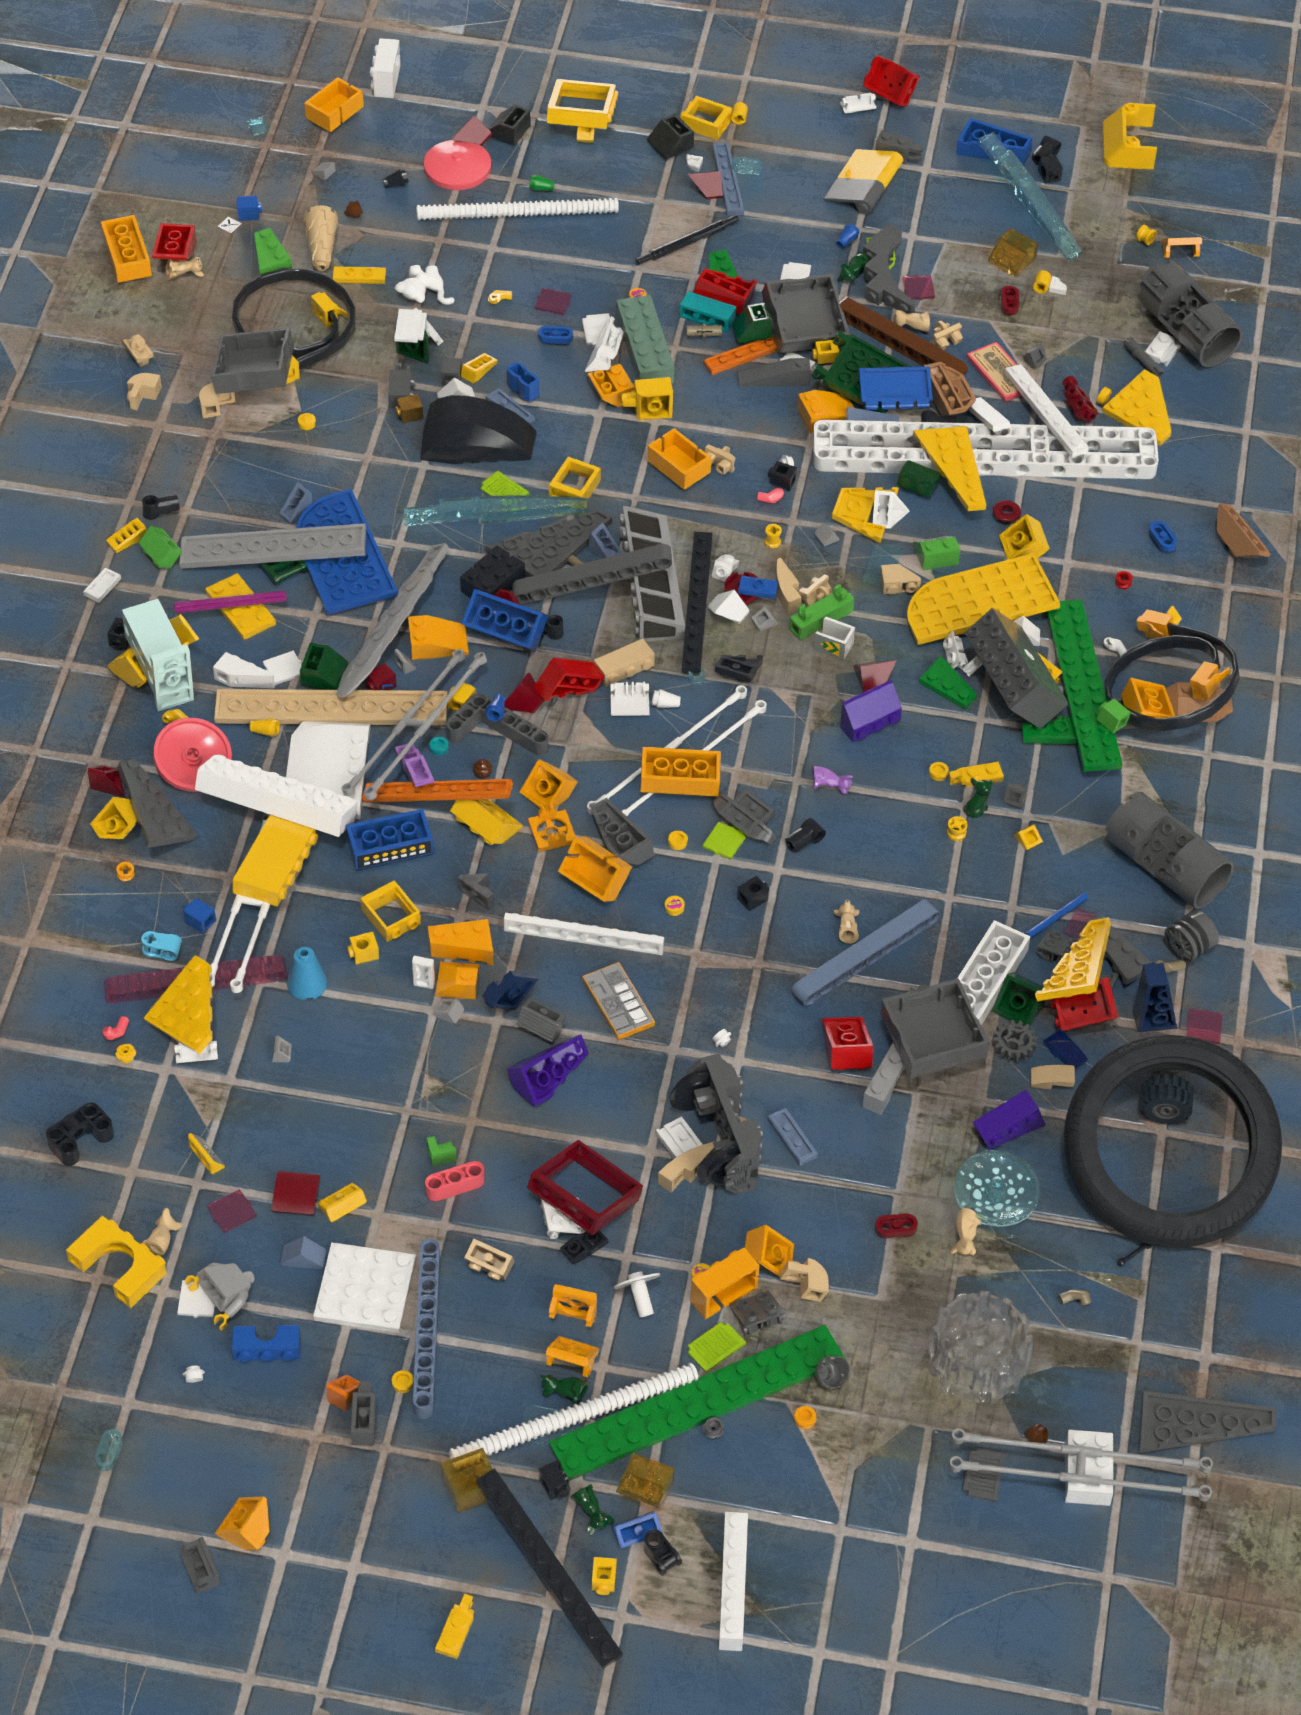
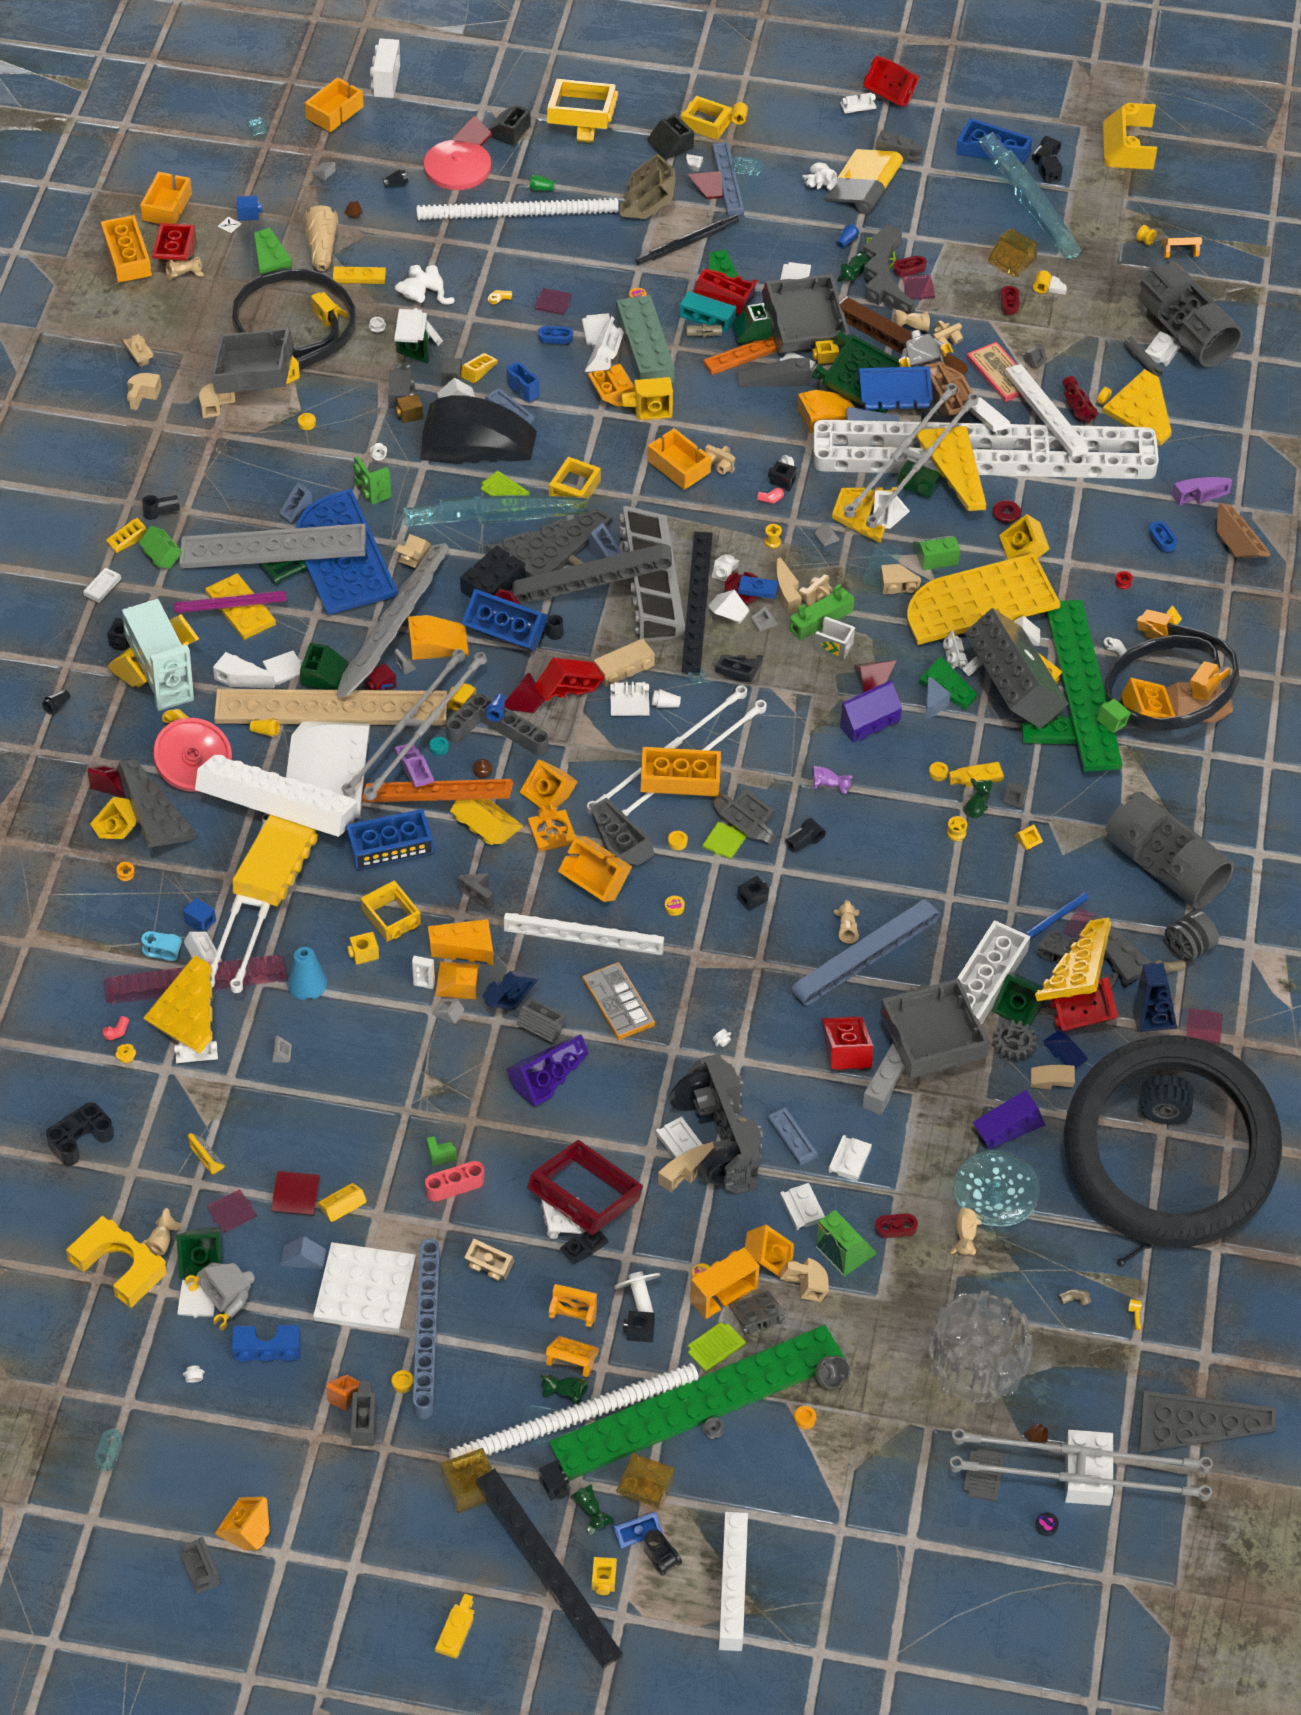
(54, 702): none -> black cone
(164, 203): none -> light orange piece
(198, 1249): none -> dark green slope
(201, 945): none -> white slope
(374, 485): none -> bright green bracket
(377, 324): none -> white plate
(378, 455): none -> white plate
(413, 551): none -> tan brick
(642, 1334): none -> black brick
(649, 189): none -> dark tan wedge
(802, 1206): none -> white plate
(820, 176): none -> white animal
(842, 1244): none -> bright green slope
(849, 510): none -> light grey bar
(850, 1158): none -> white plate
(909, 266): none -> dark red plate
(923, 350): none -> light grey torso
(936, 698): none -> sand blue slope
(1047, 1524): none -> black tile
(1135, 1306): none -> yellow hand
(1201, 489): none -> medium lavender slope

